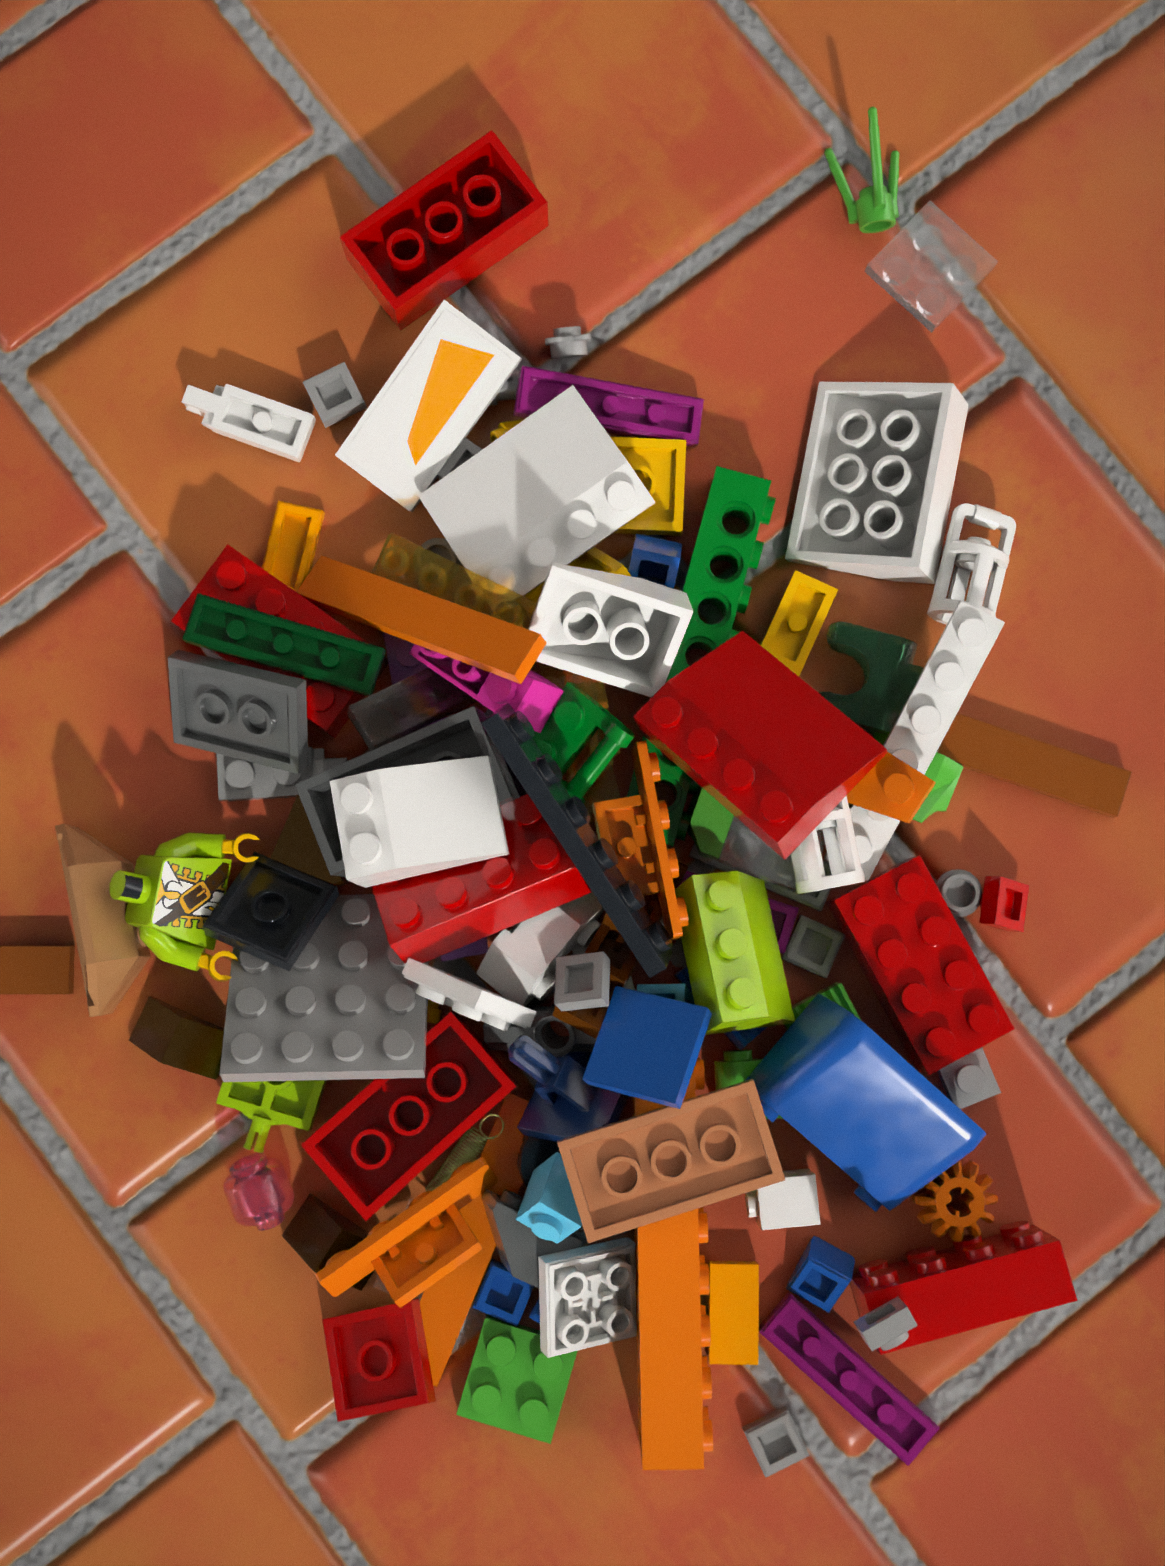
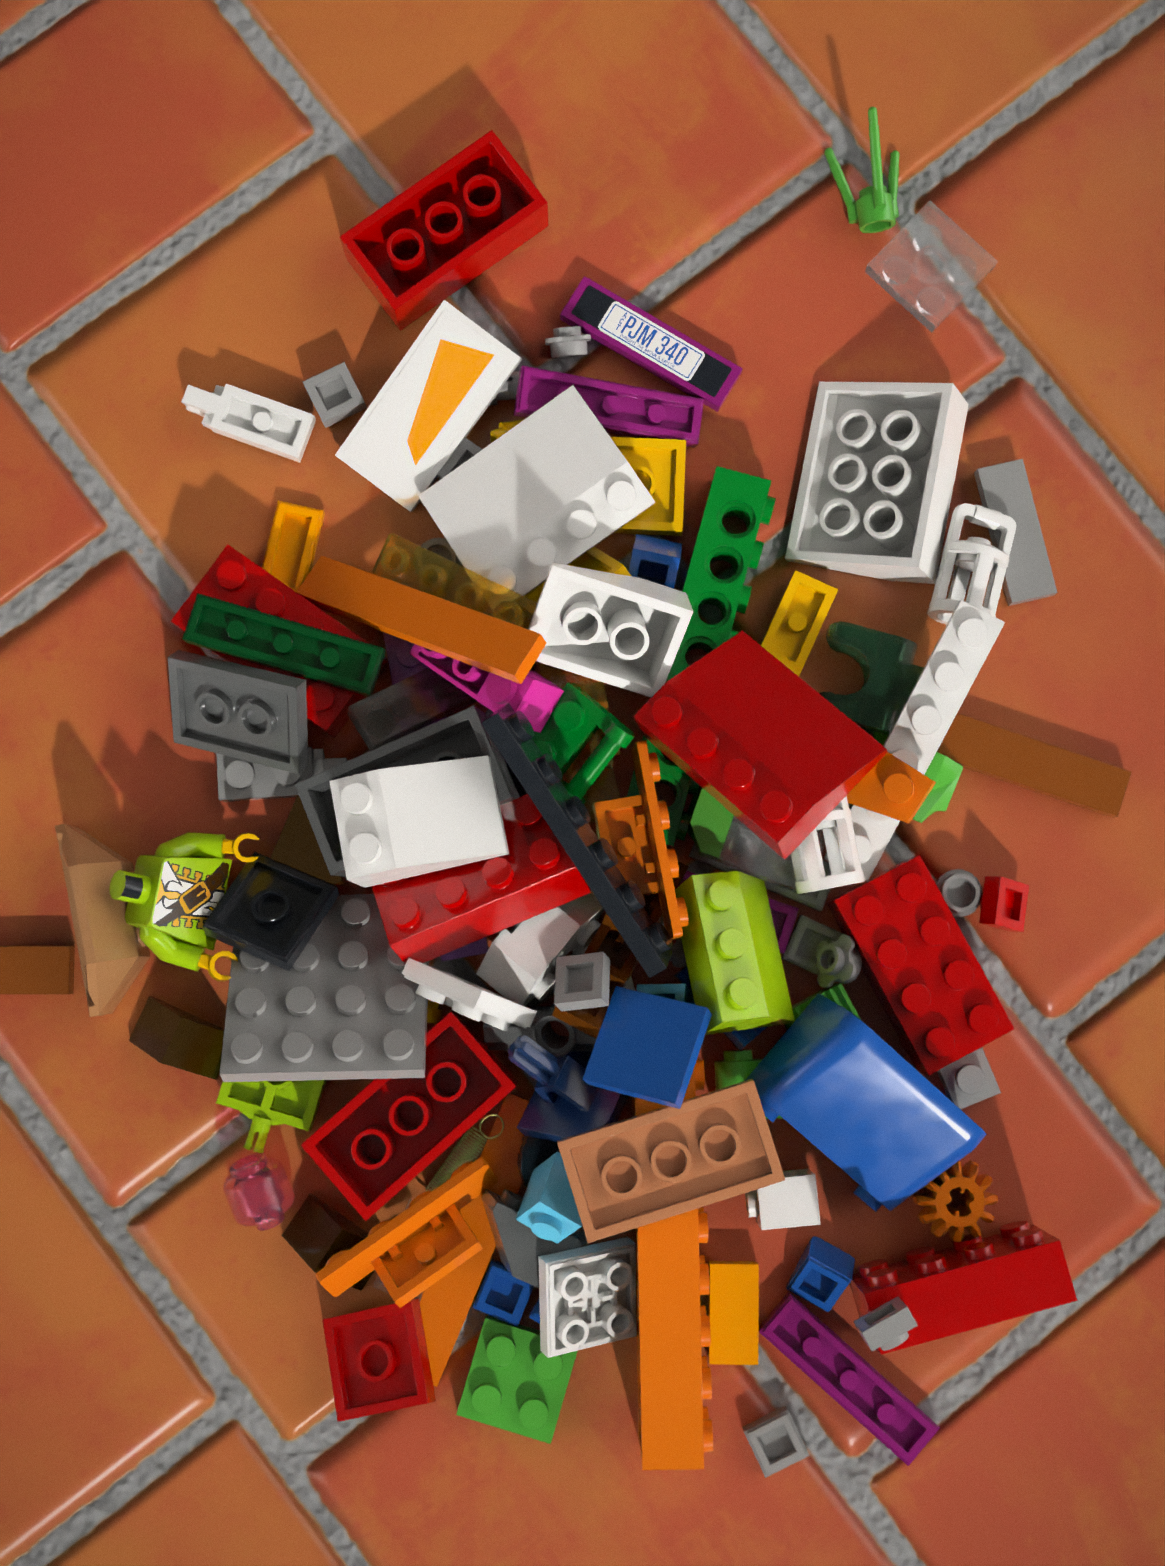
(651, 343): none -> tile
(838, 961): none -> light grey plate
(1029, 572): none -> light grey tile

